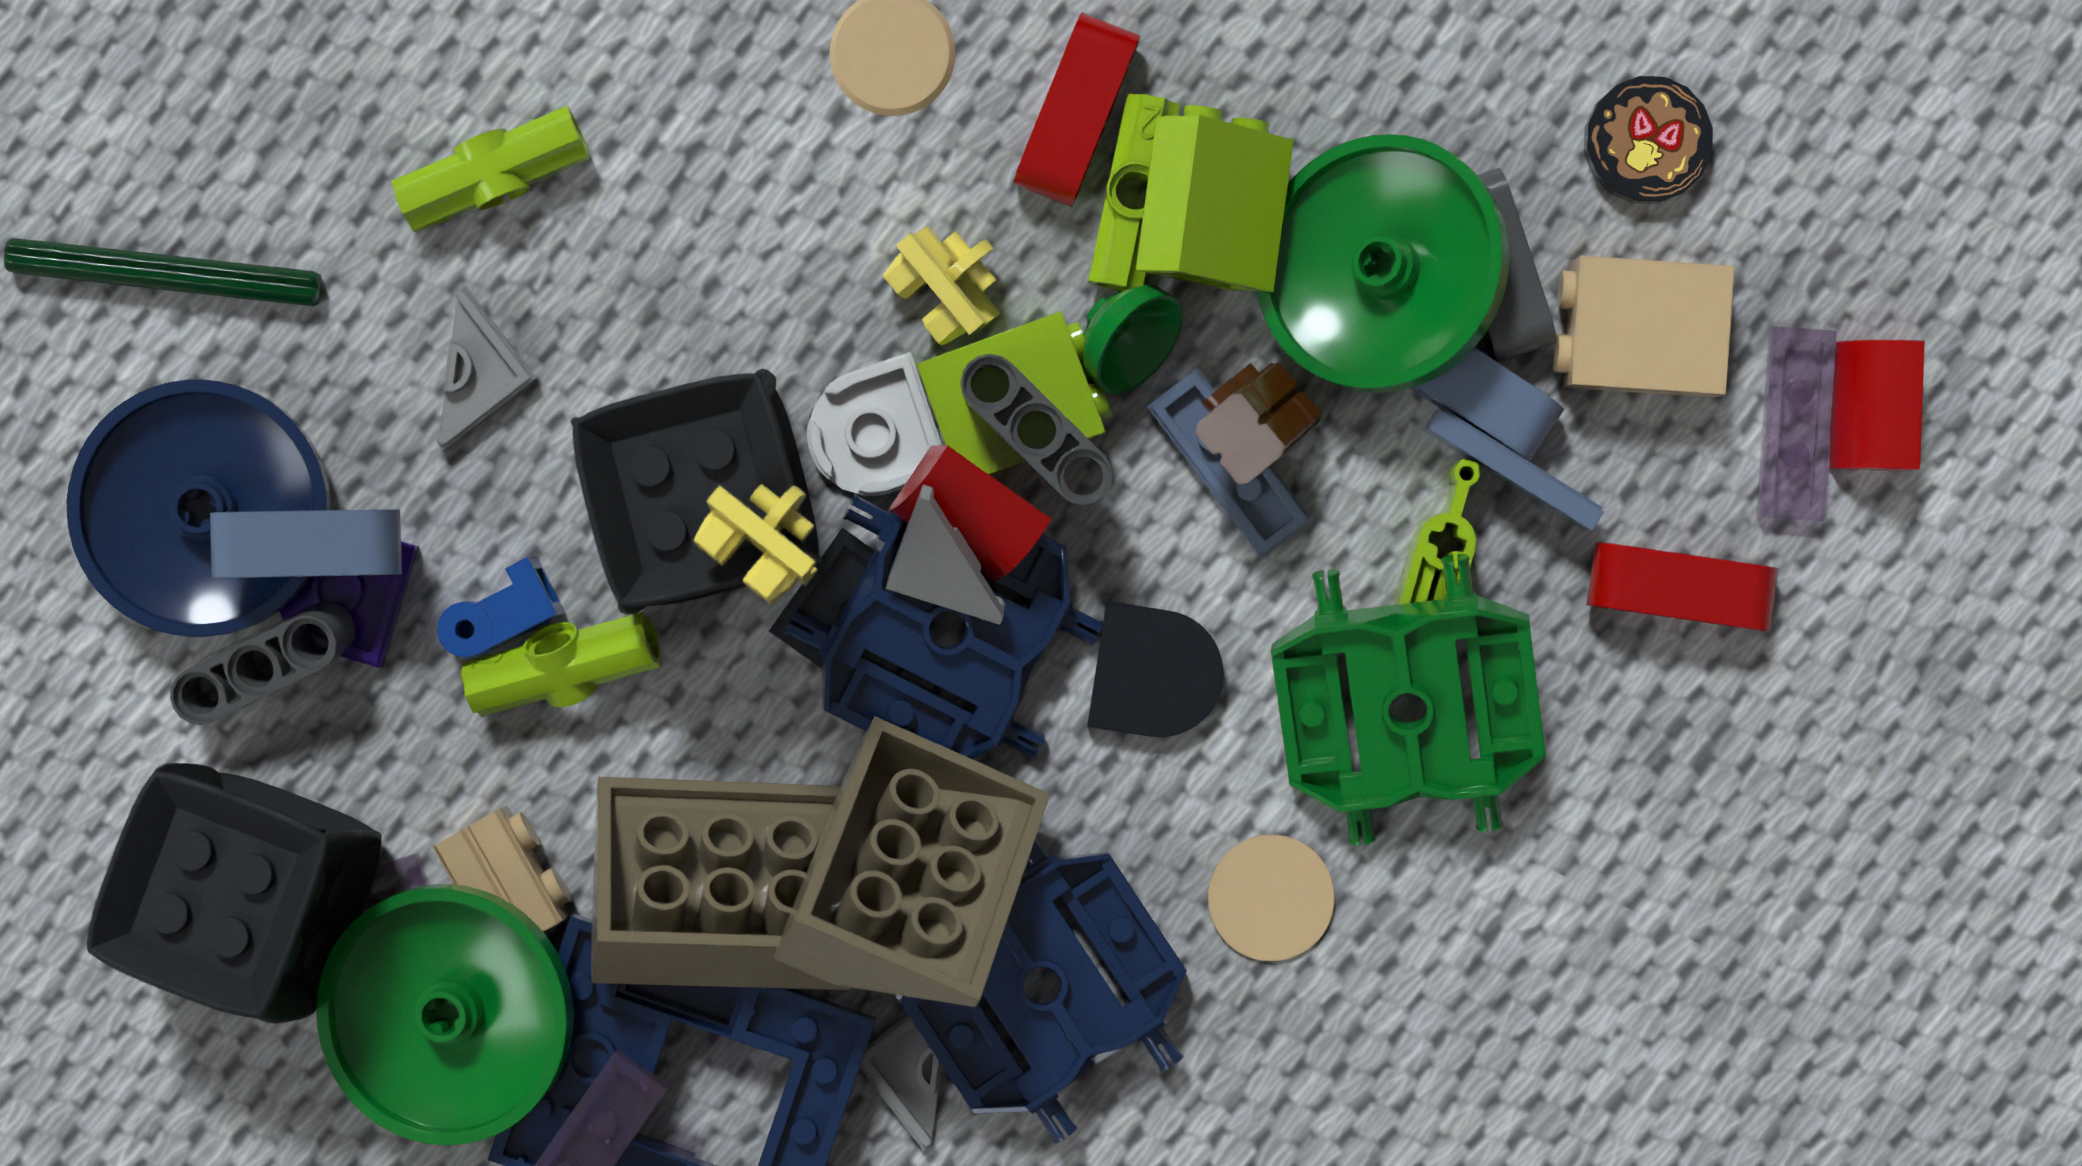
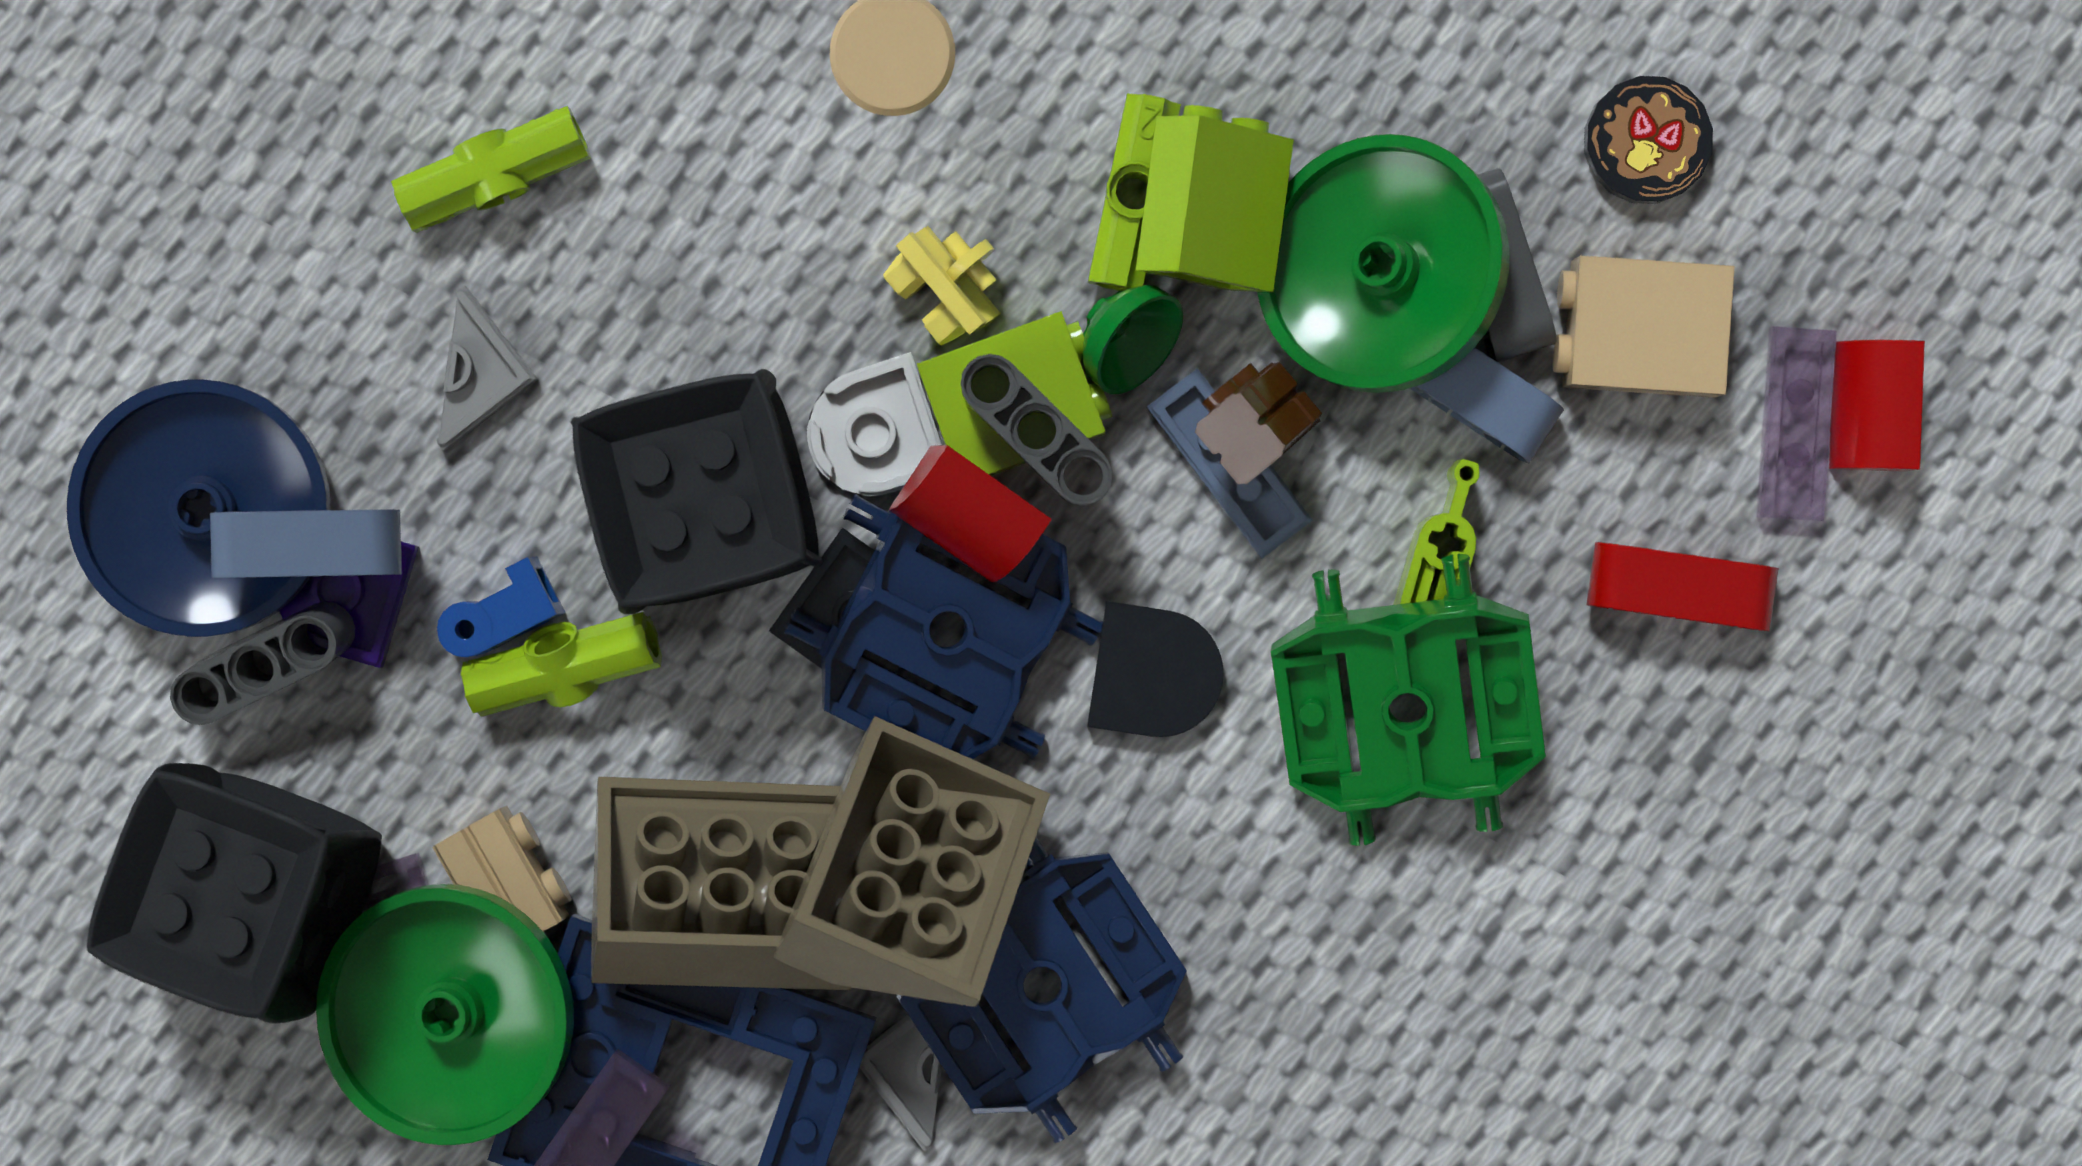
(162, 272): dark green axle -> none
(733, 522): light yellow hips -> none
(940, 566): light grey tile -> none
(1076, 109): red beam -> none
(1271, 897): tan piece -> none
(1514, 469): sand blue tile -> none

